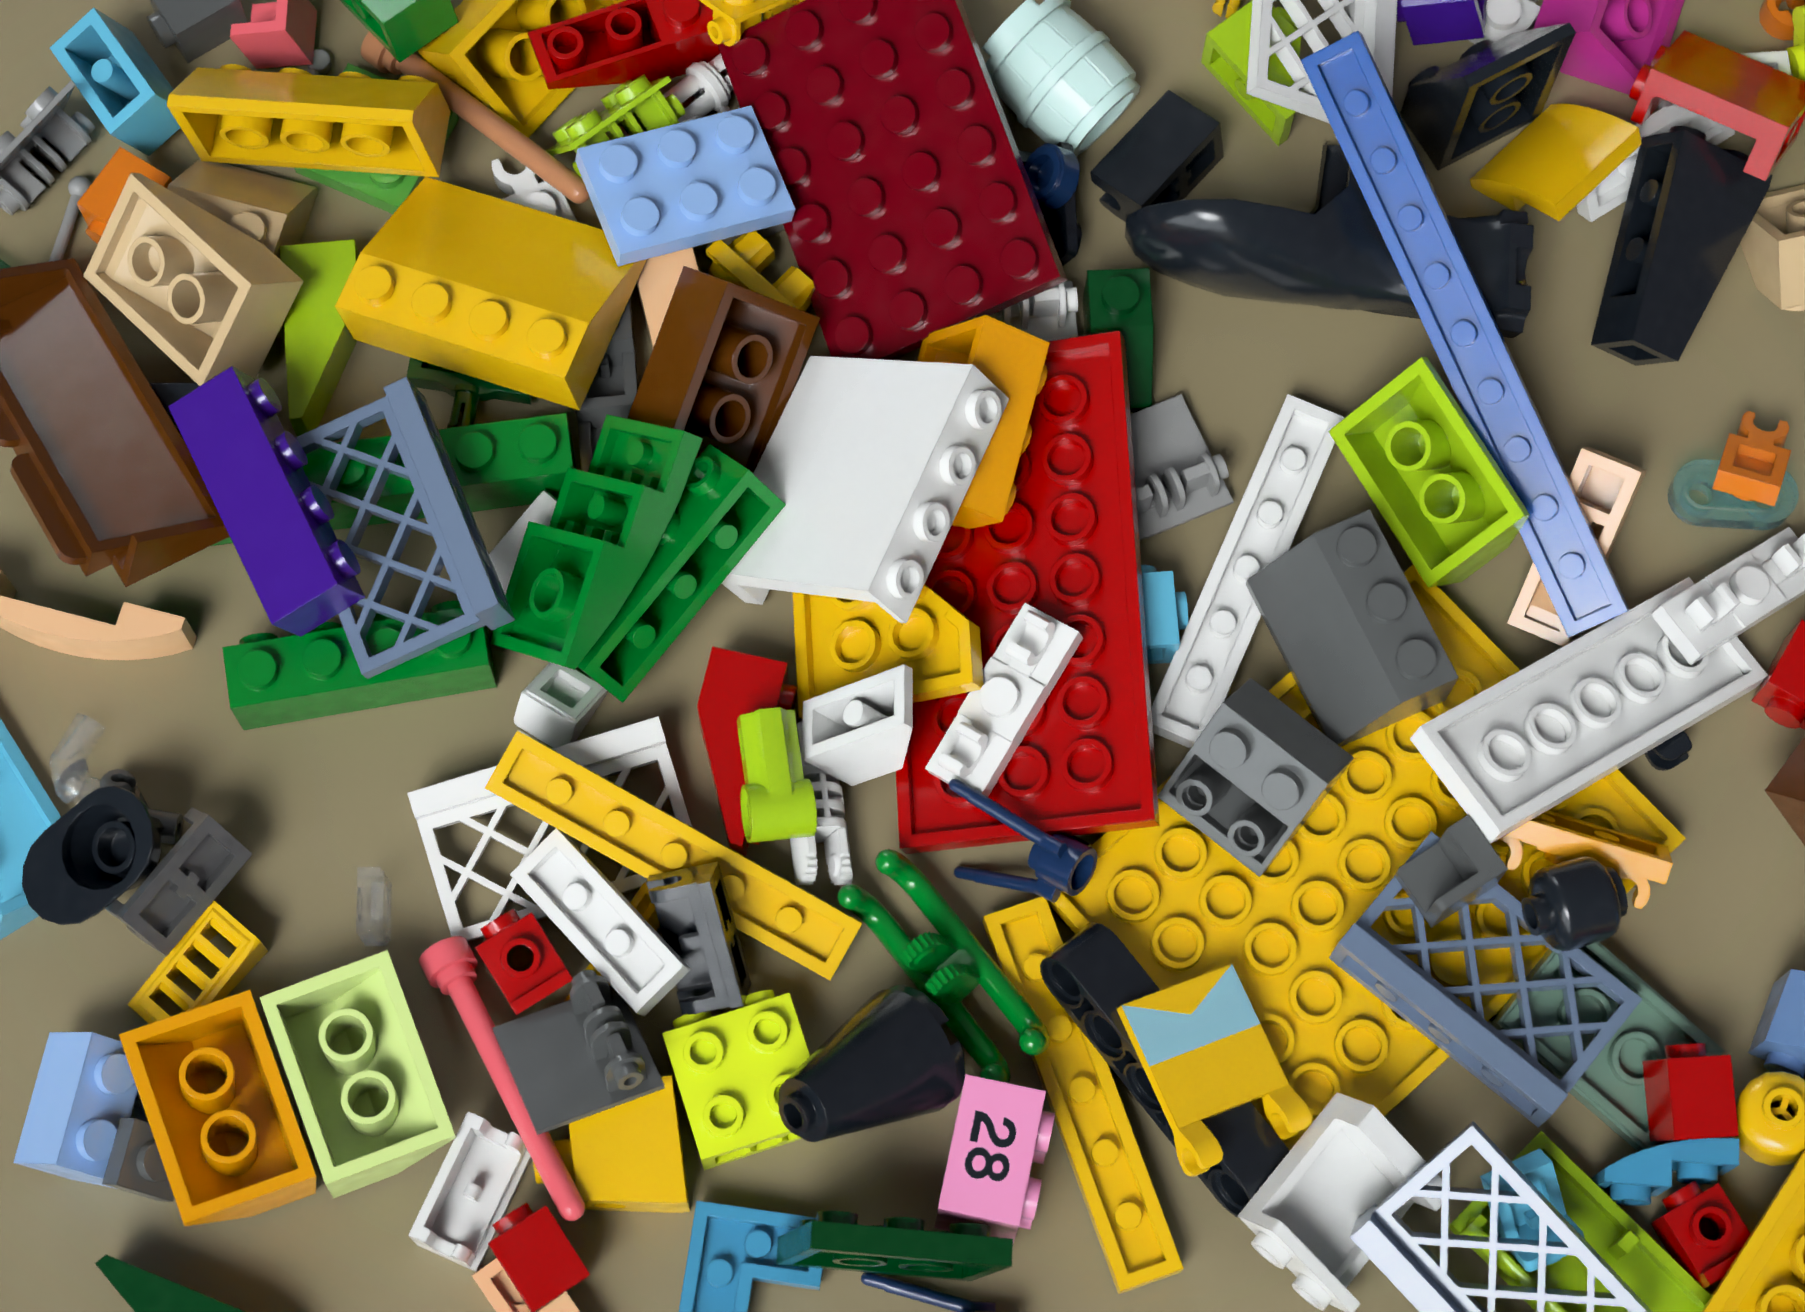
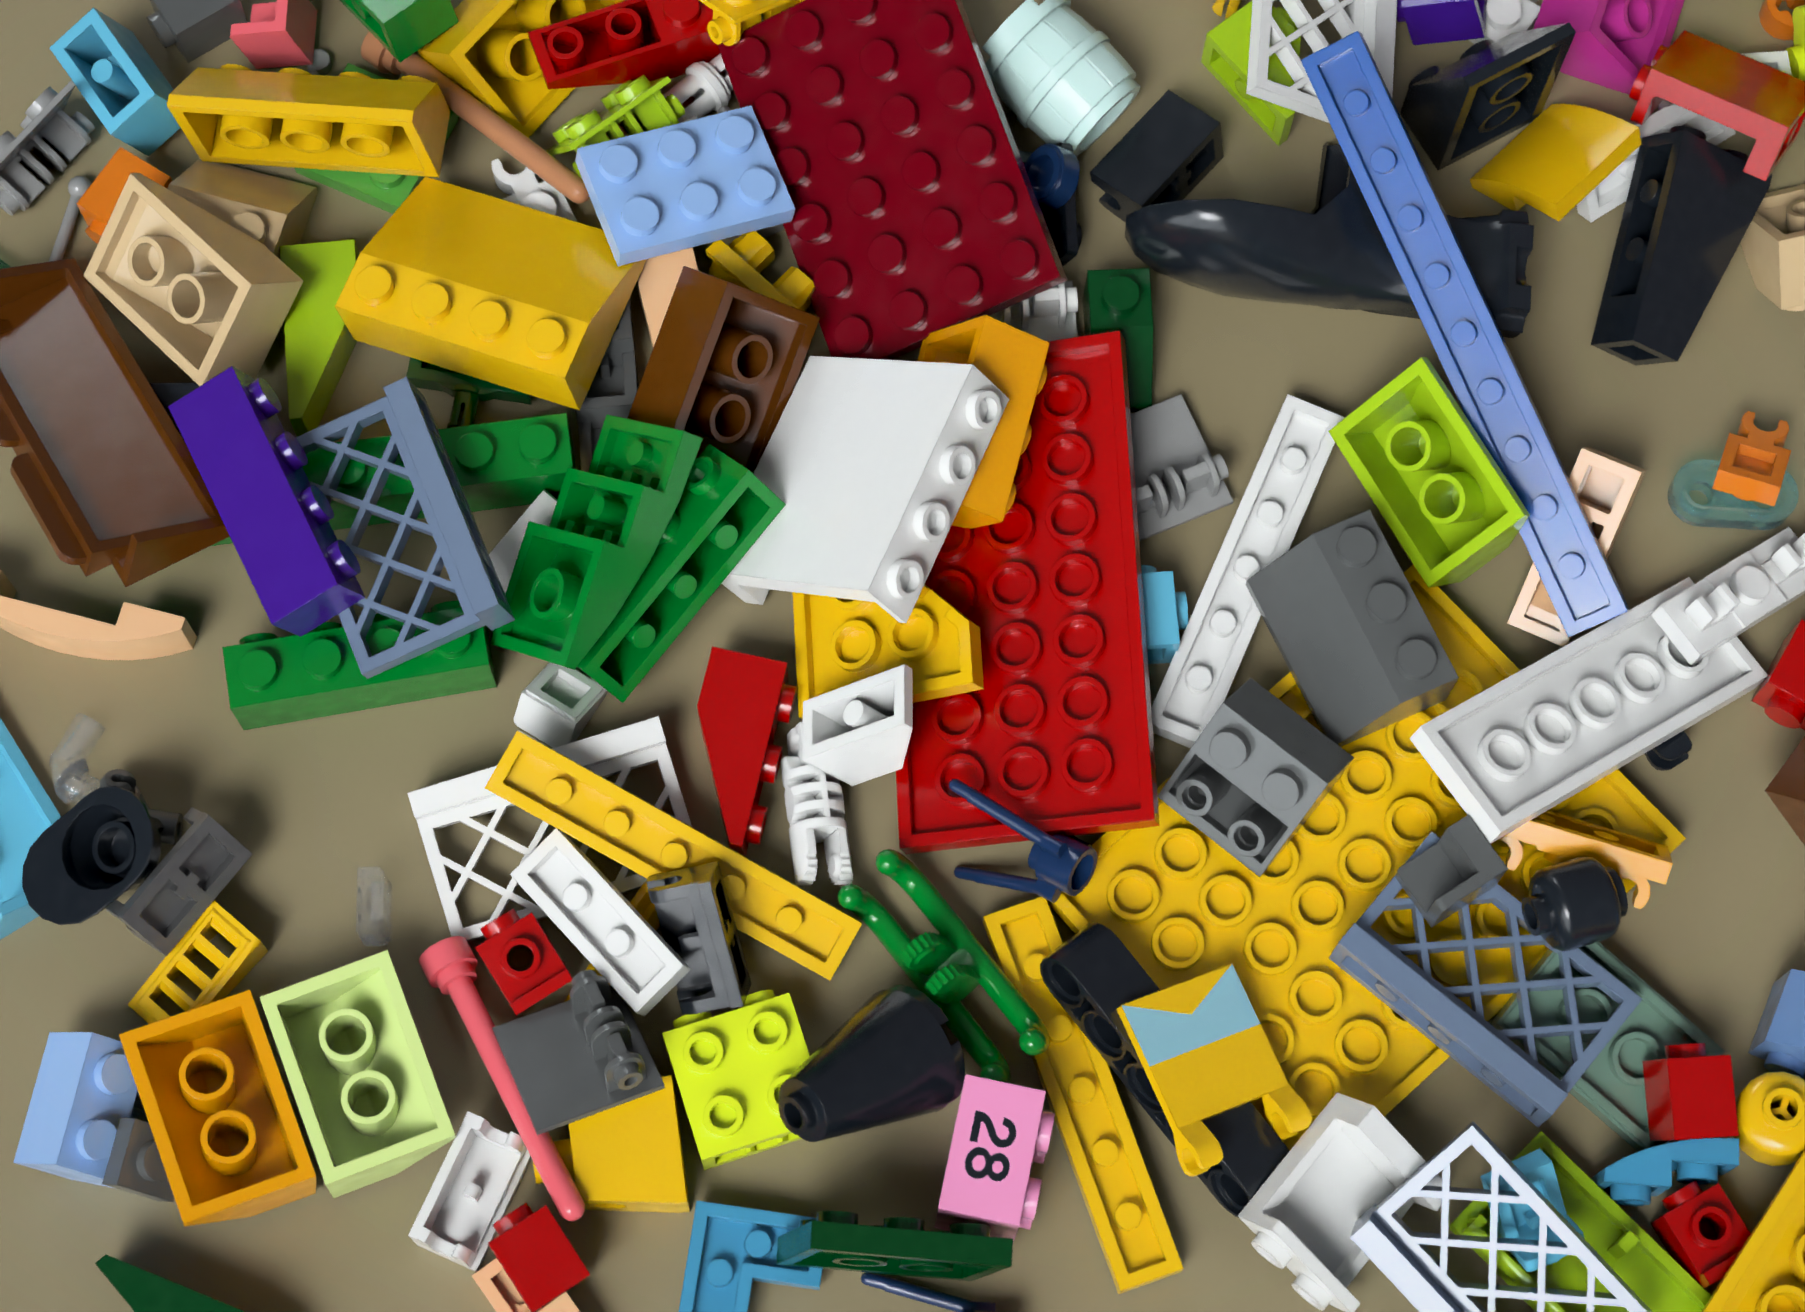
(775, 795): lime piece -> none
(1013, 692): white plate -> none

